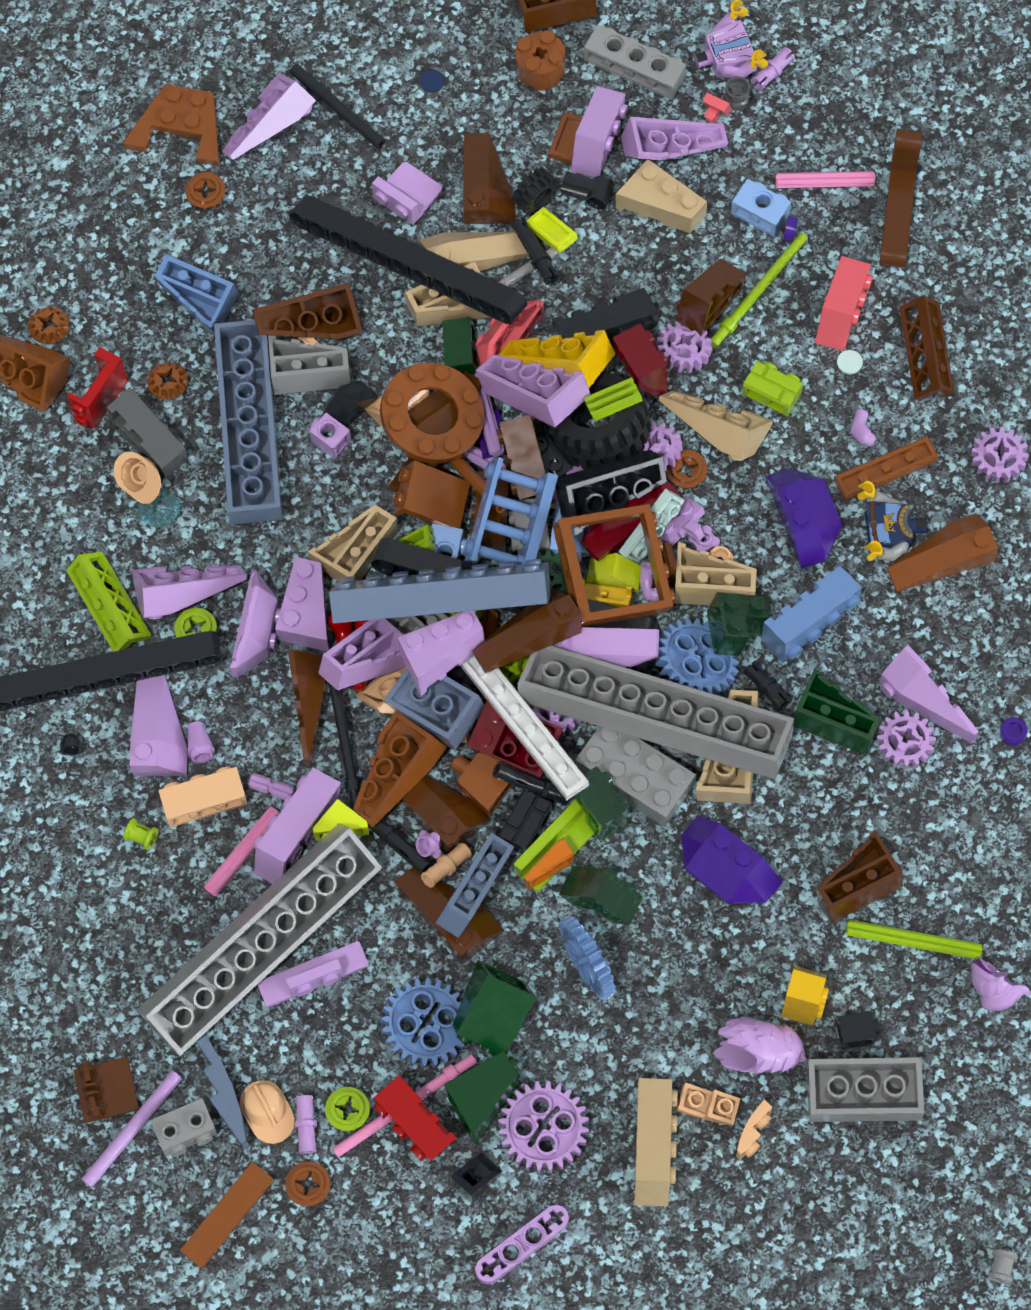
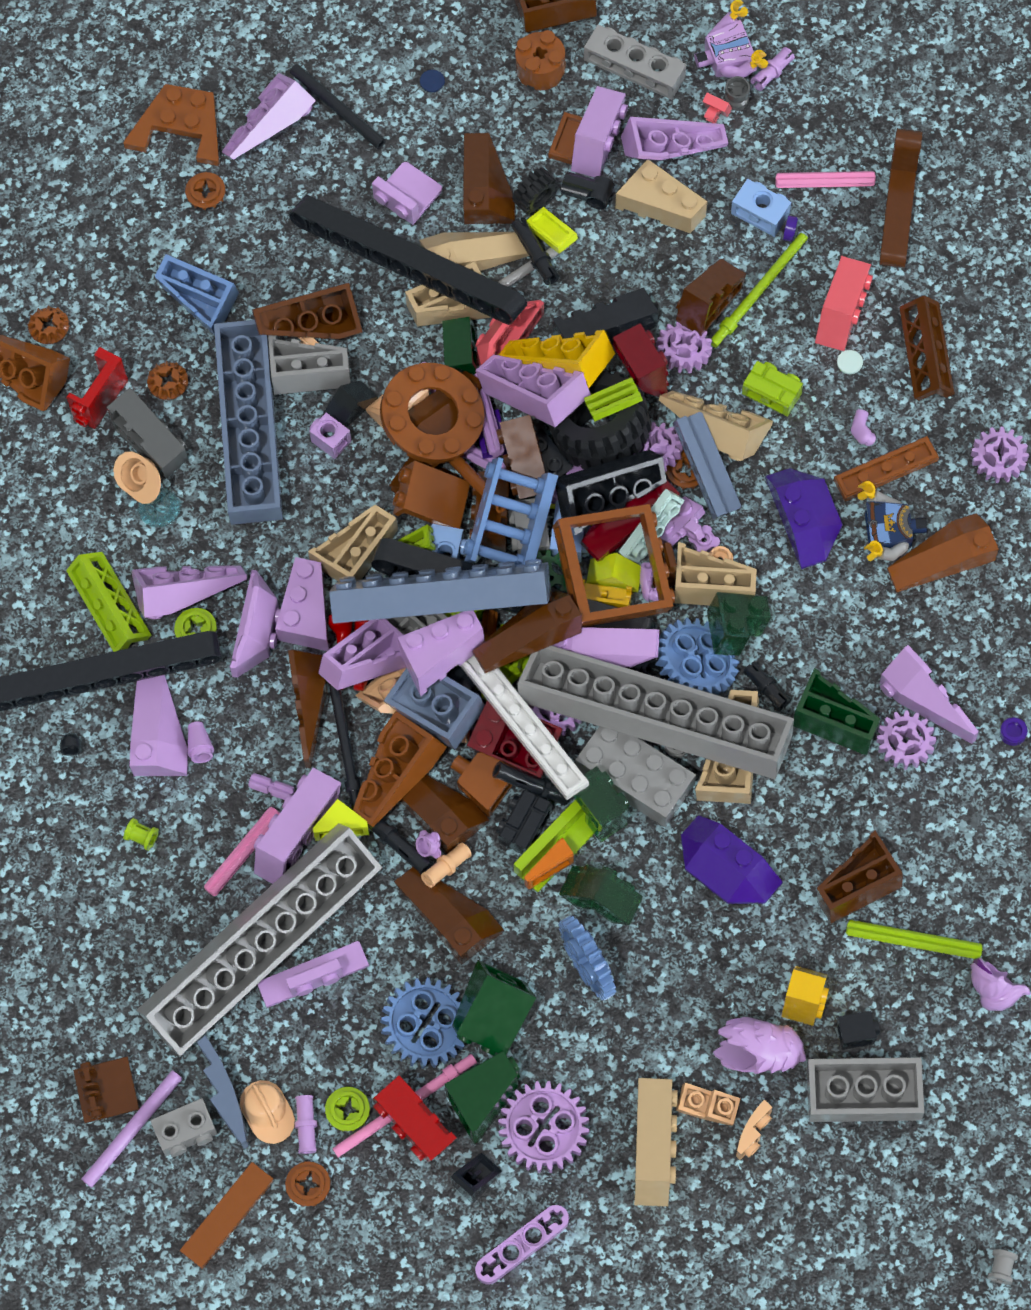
(202, 796): light nougat brick -> none
(474, 885): sand blue brick -> none
(706, 465): none -> sand blue panel
(810, 614): medium blue wedge -> none

